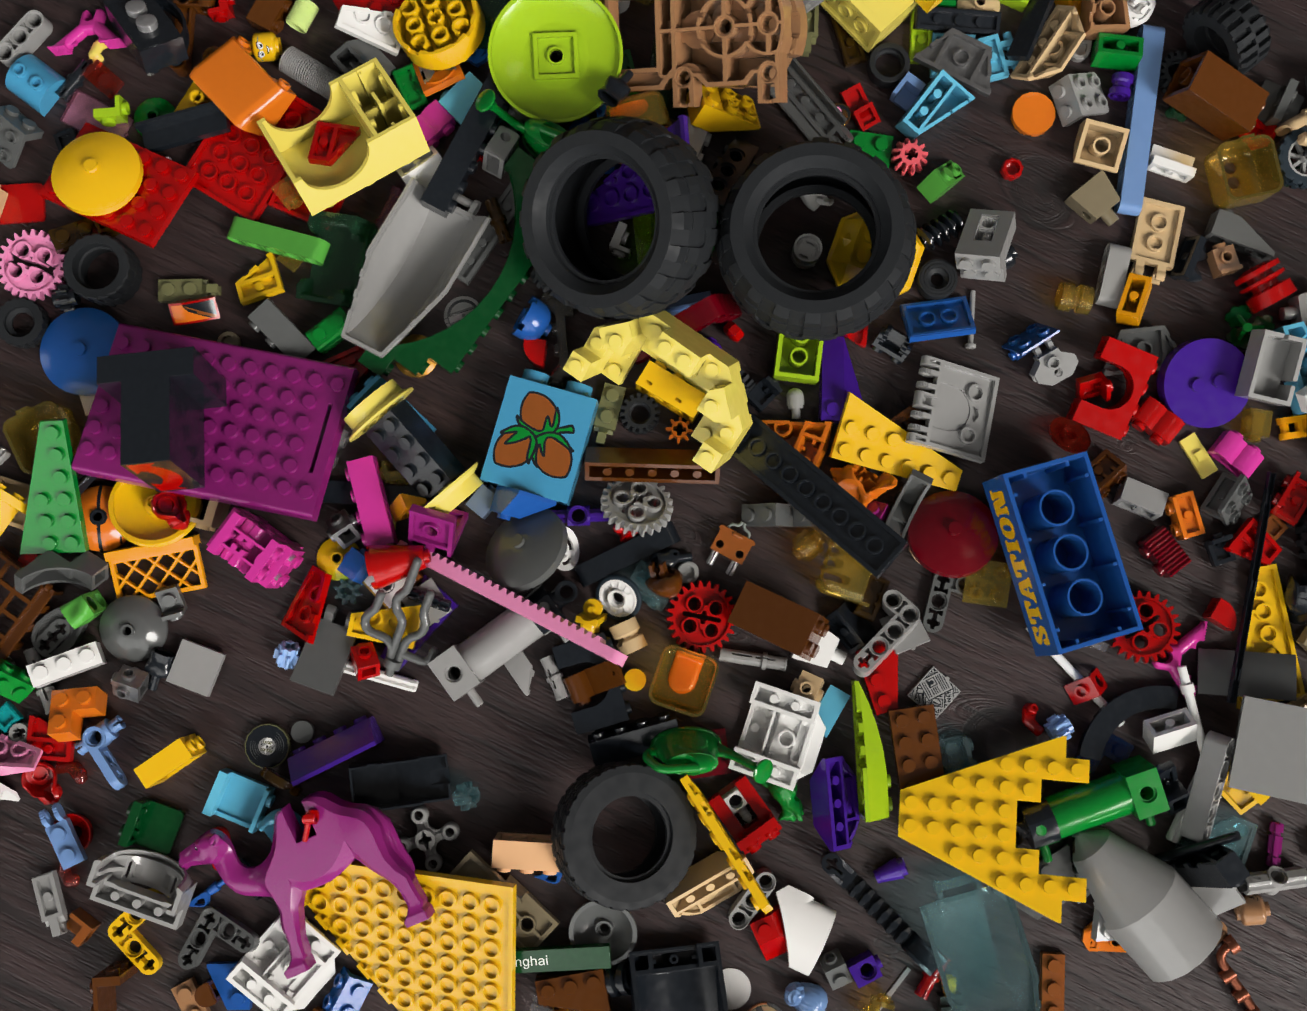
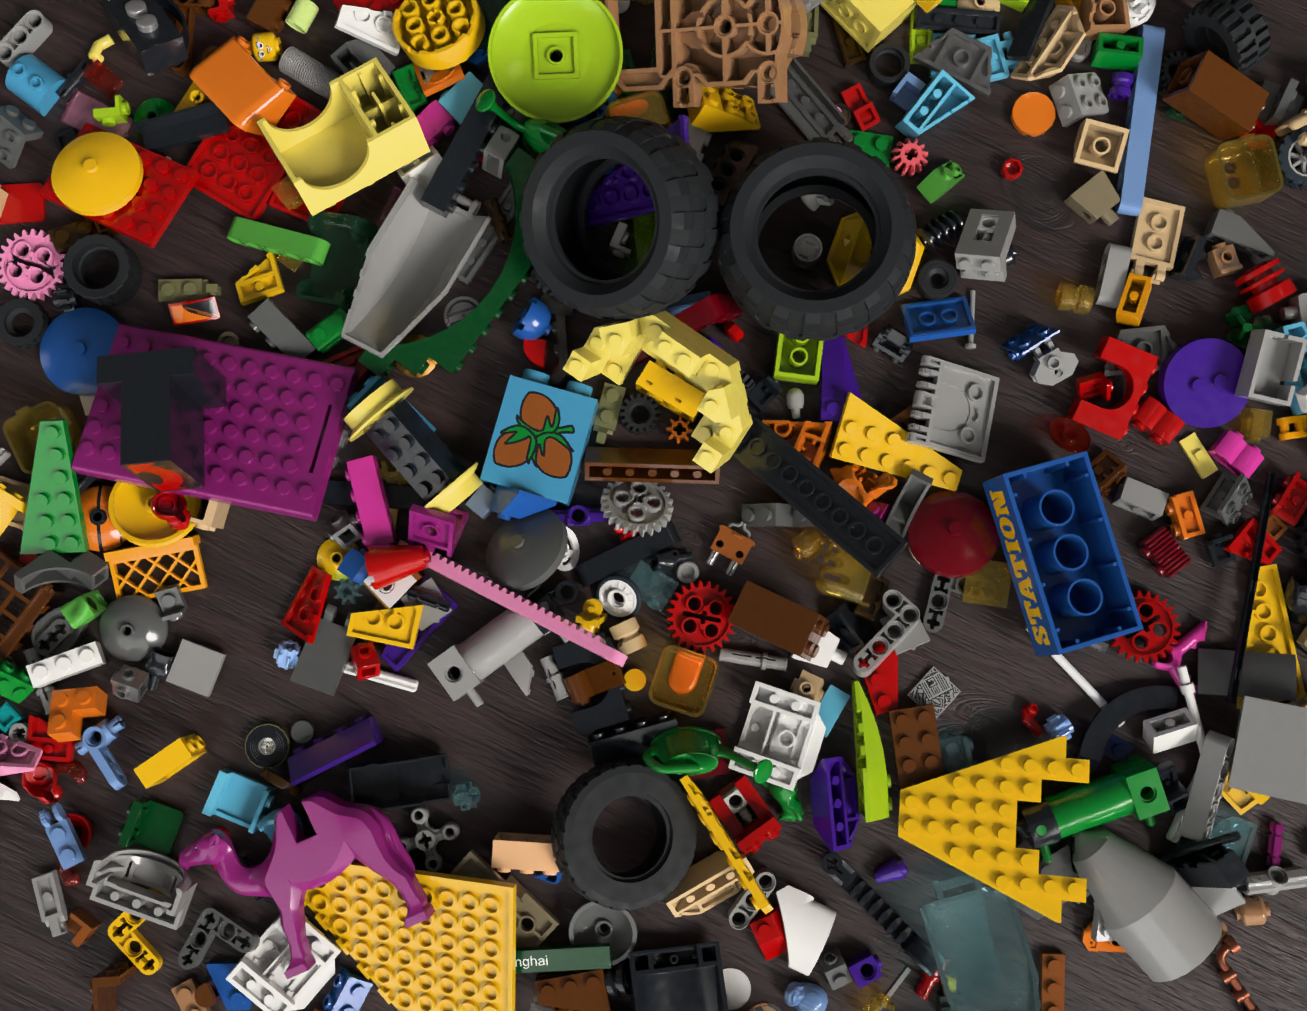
(87, 27): dark pink piece -> none
(212, 889): blue hand -> none
(256, 548): dark pink piece -> none
(309, 818): red hand -> none
(331, 142): red wing -> none
(396, 648): dark grey plant -> none
(402, 504): light orange slope -> none
(615, 89): black piece -> none
(665, 582): reddish brown piece -> none
(1086, 687): red bracket -> none
(1171, 164): white panel -> none
(1221, 614): red brick -> none

